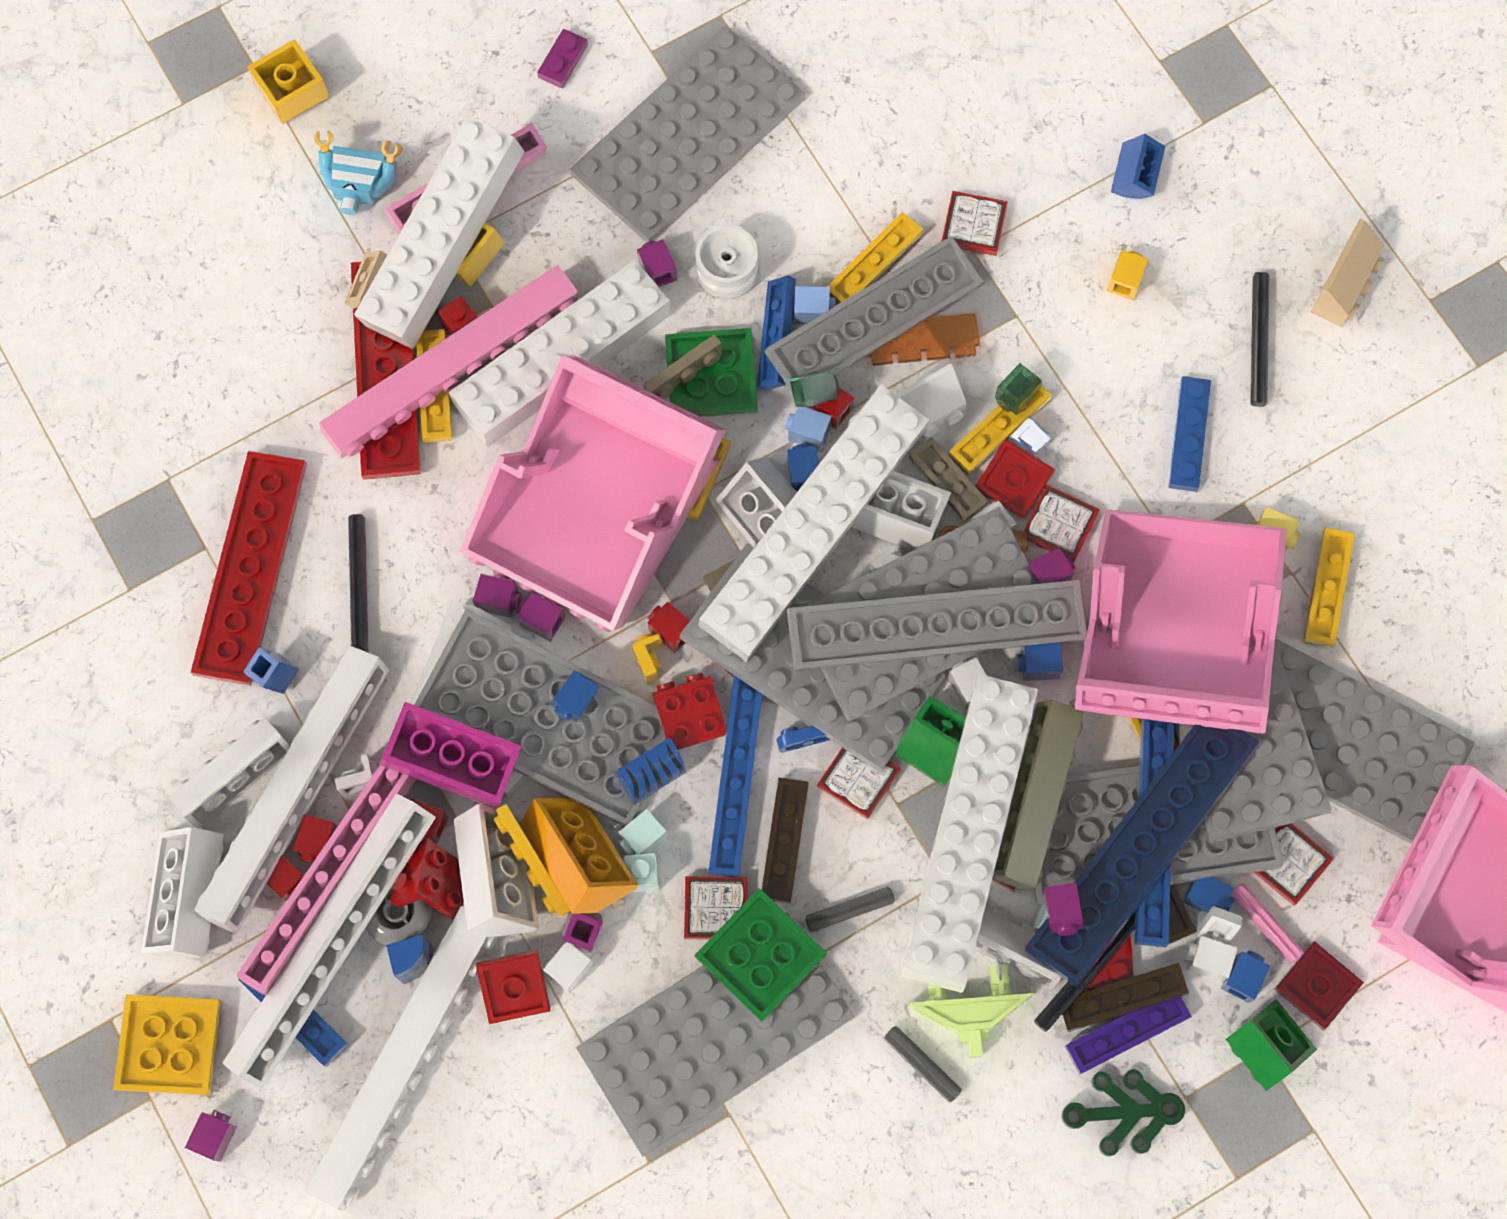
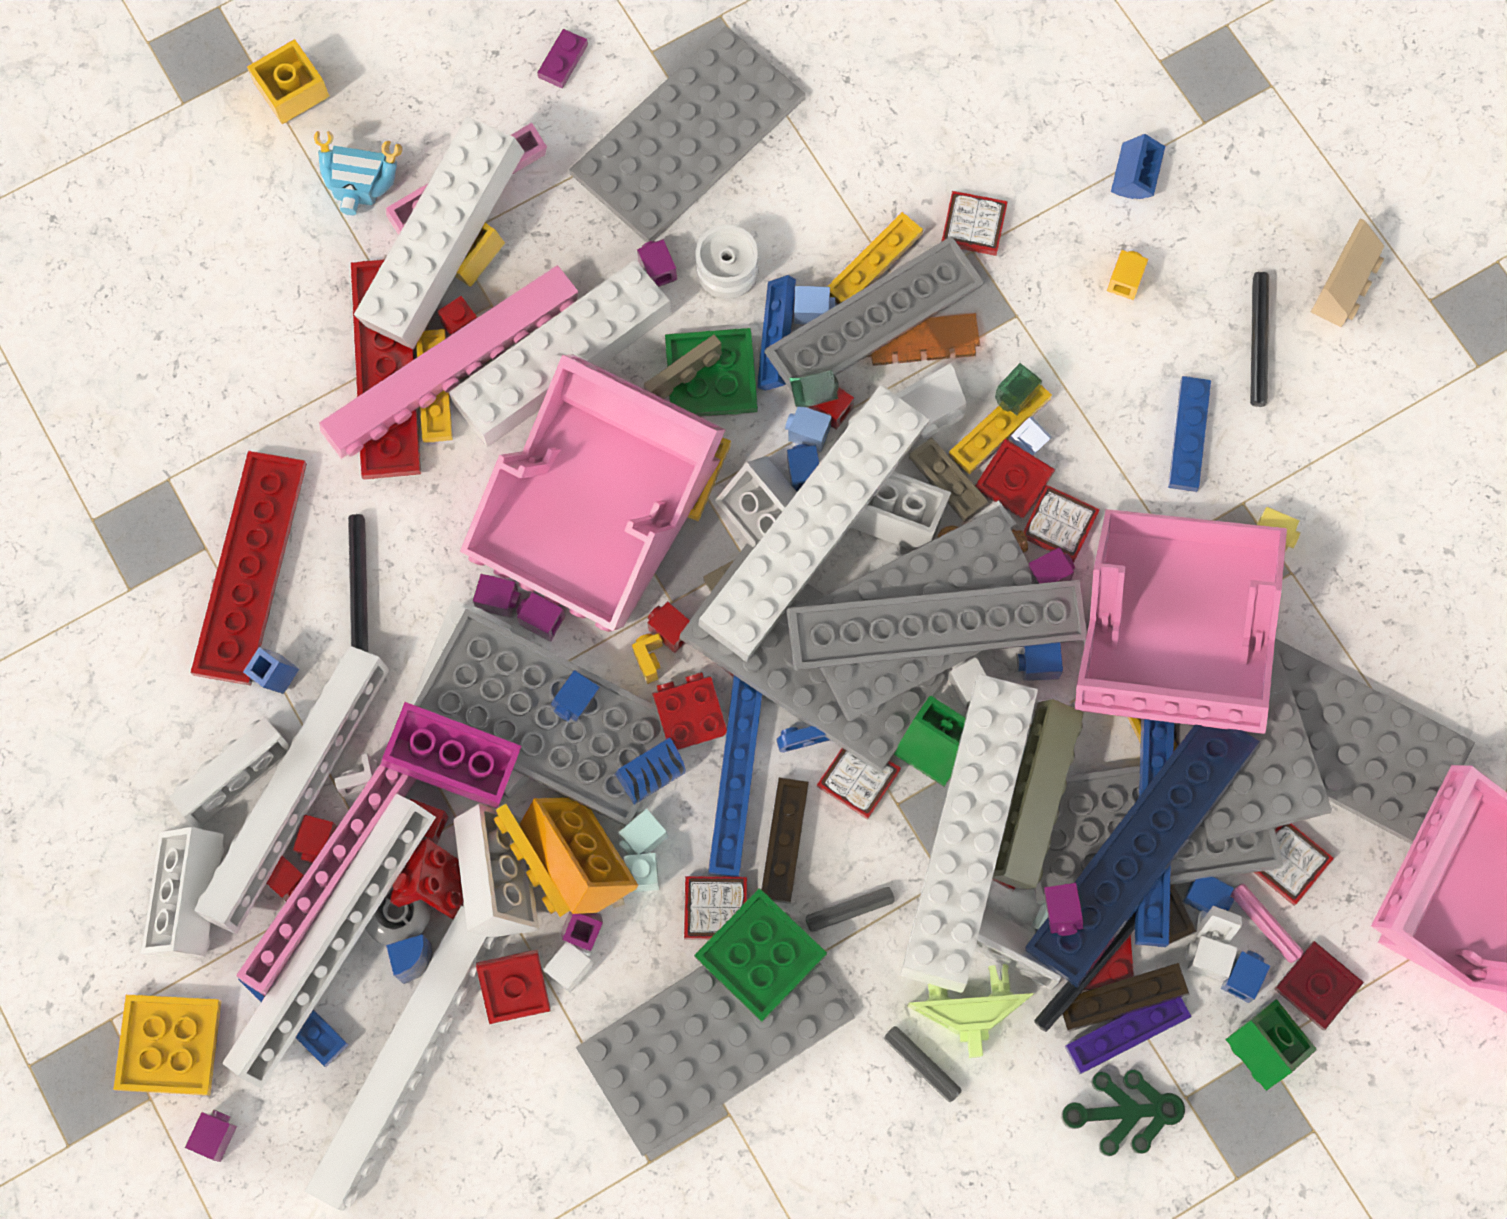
(366, 273): tan plate -> none
(1329, 587): yellow plate -> none

